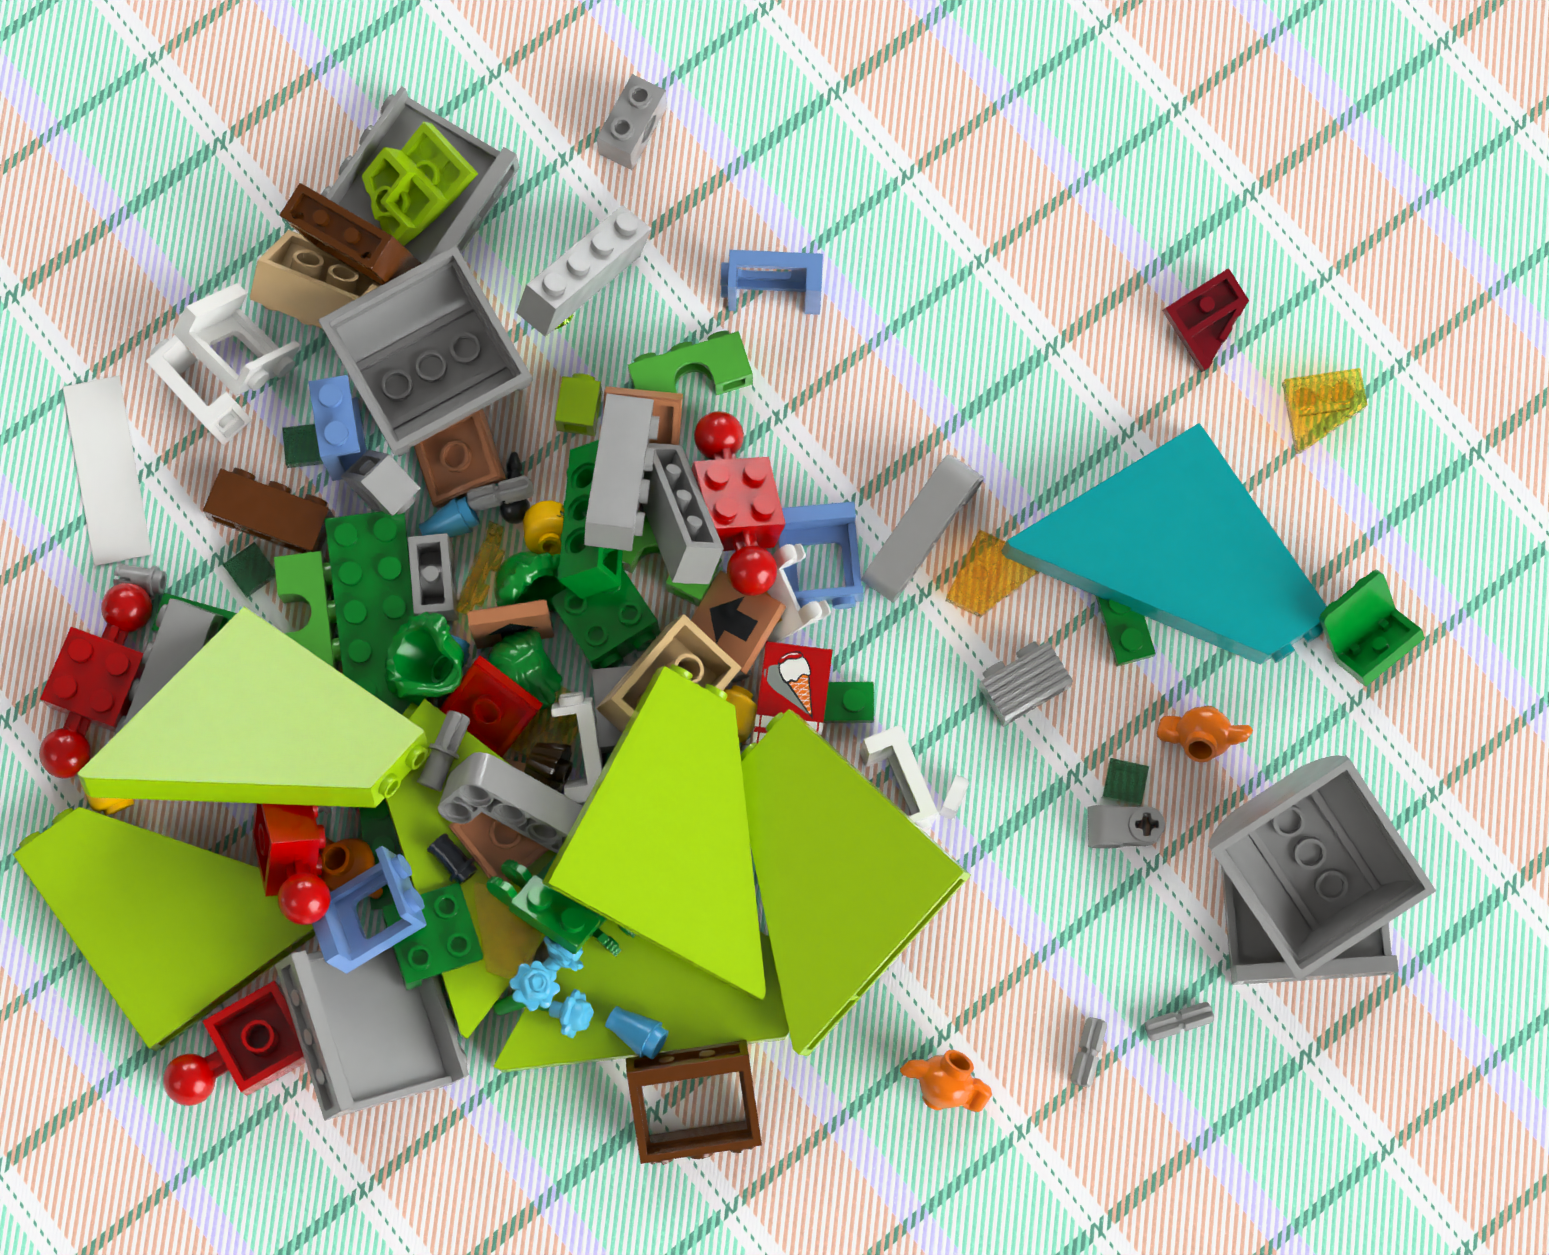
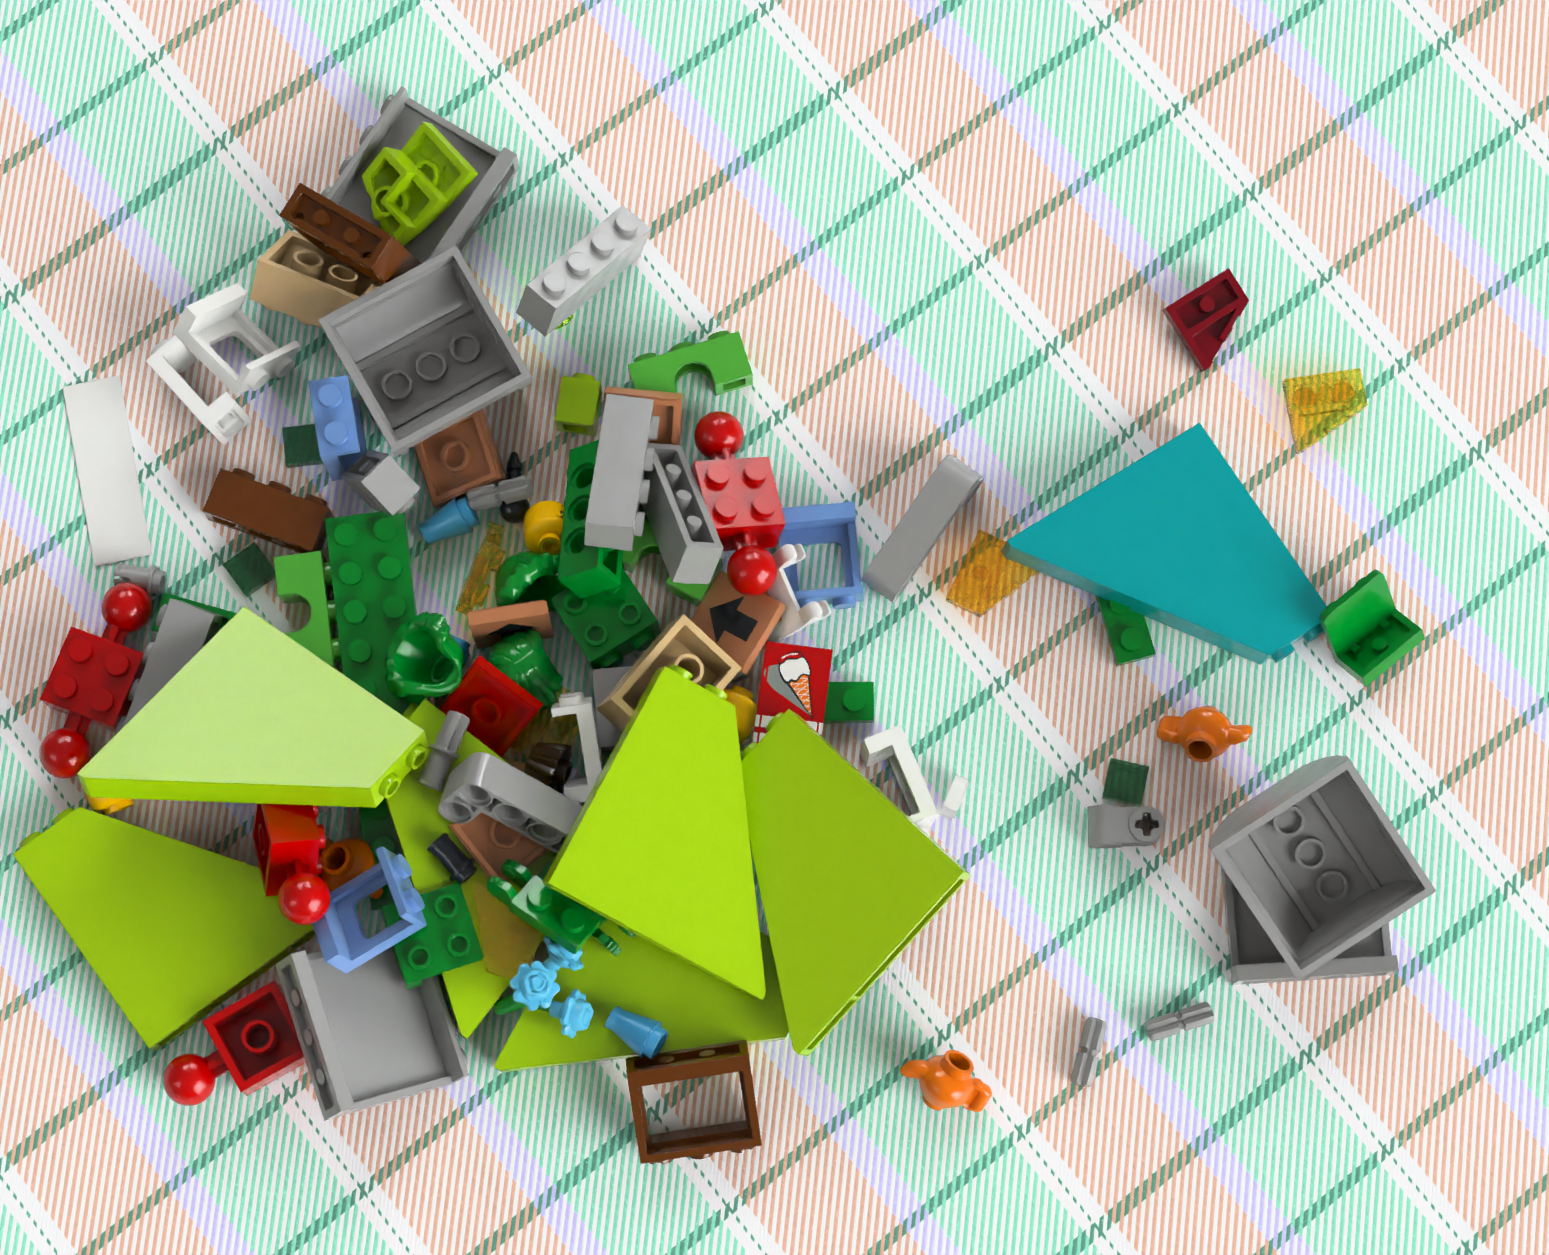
(433, 575): light grey brick -> none
(632, 122): light grey brick -> none
(803, 277): medium blue window -> none
(1025, 682): light grey brick -> none

